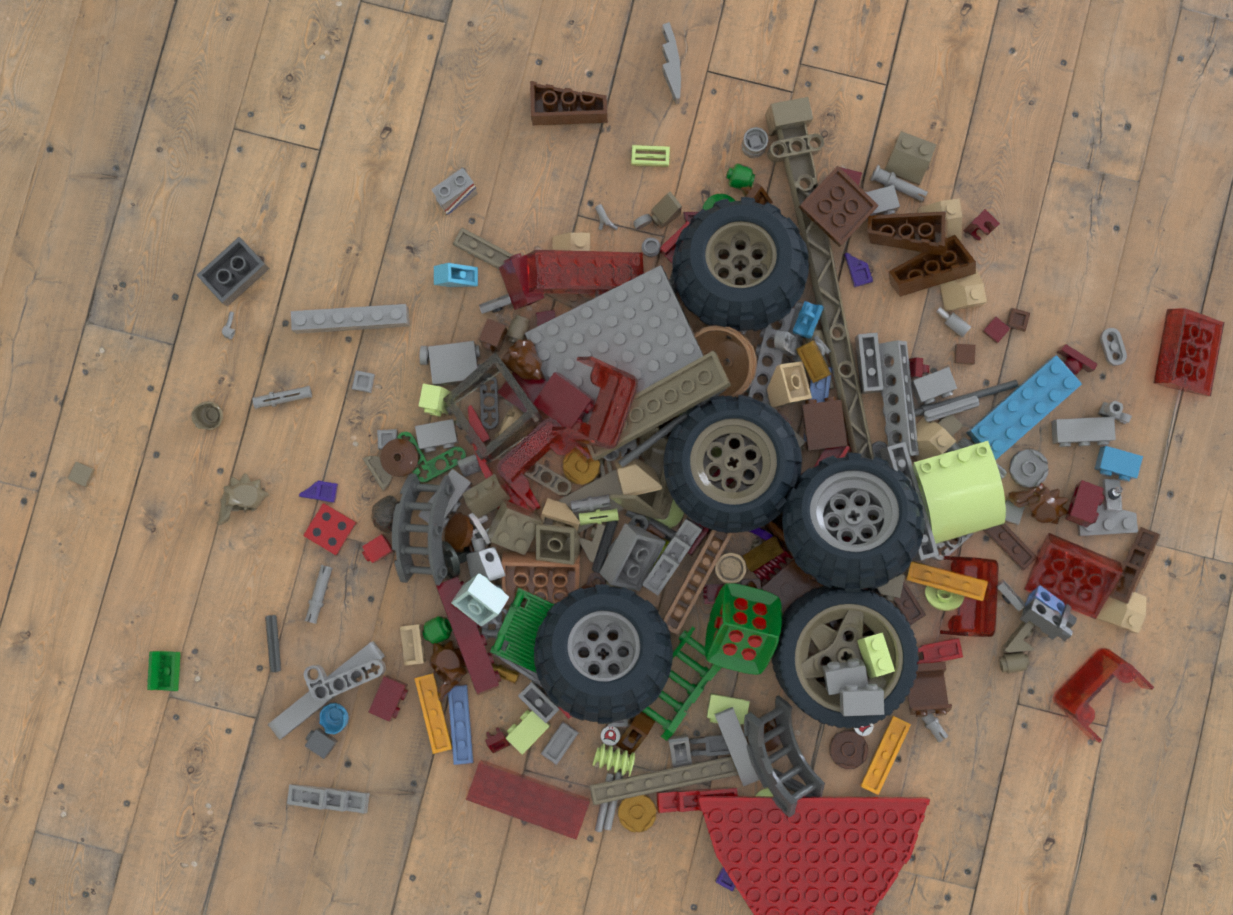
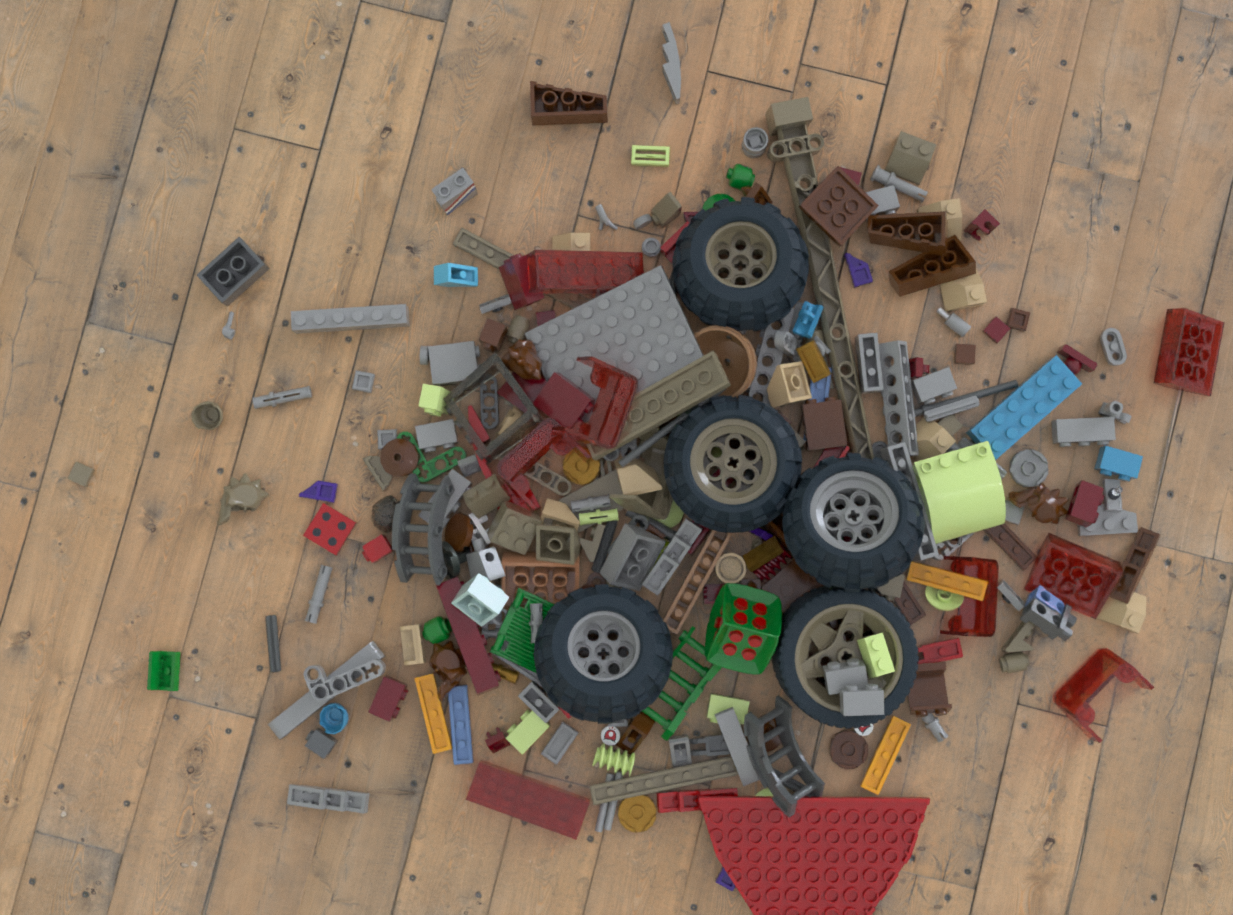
(536, 619): none -> light grey pin

